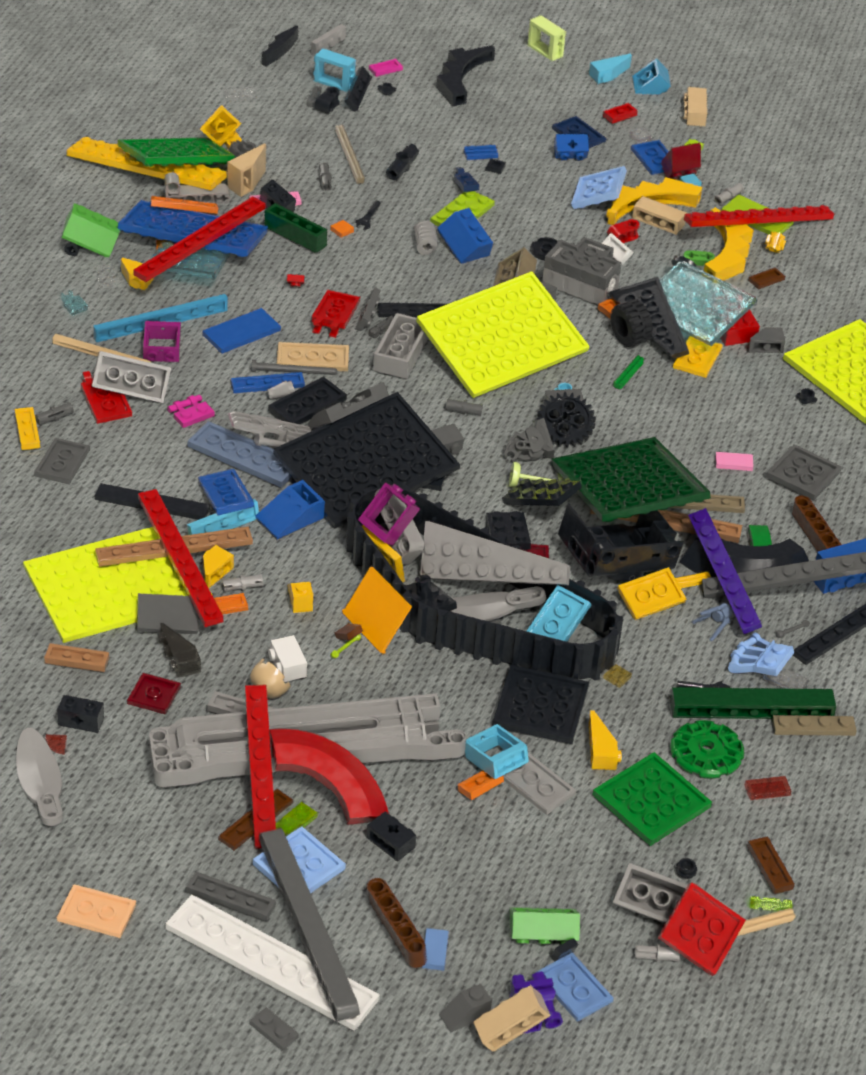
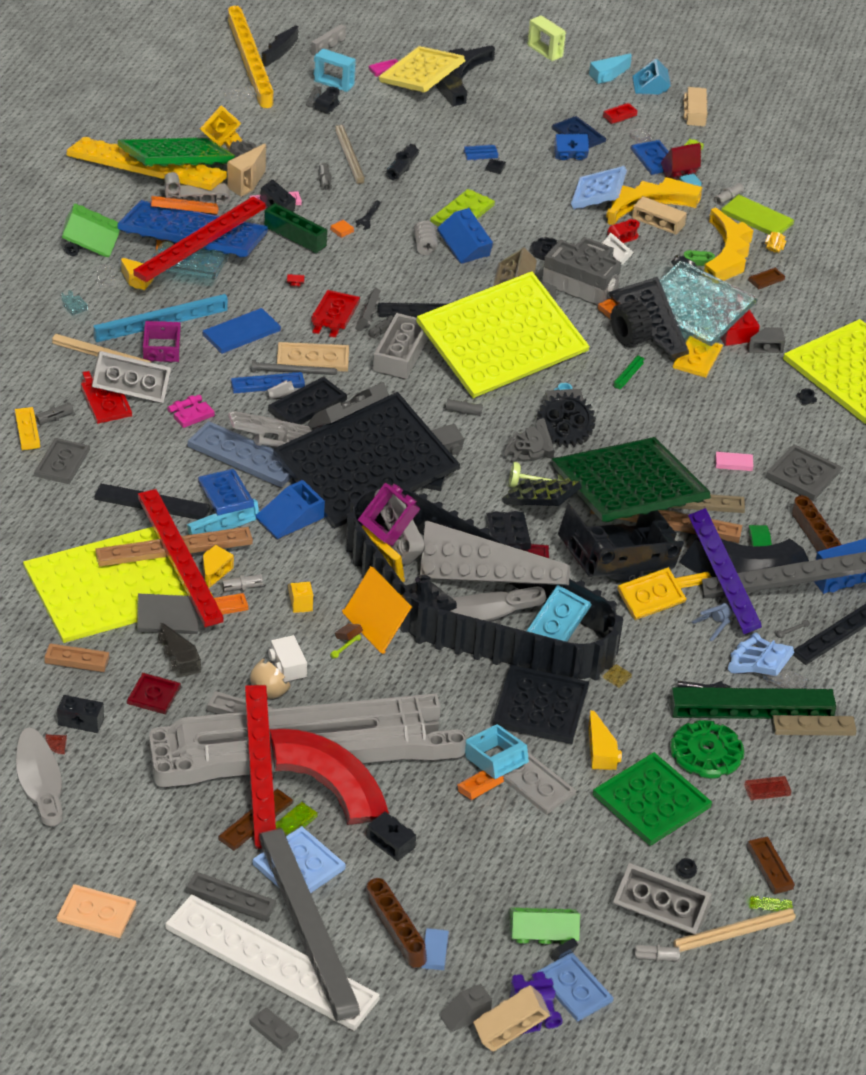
(250, 56): none -> yellow beam
(358, 89): black tile -> none
(387, 88): black plate -> none
(421, 69): none -> light yellow plate
(465, 180): dark blue hinge -> none
(701, 929): red plate -> none
(755, 216): red plate -> none

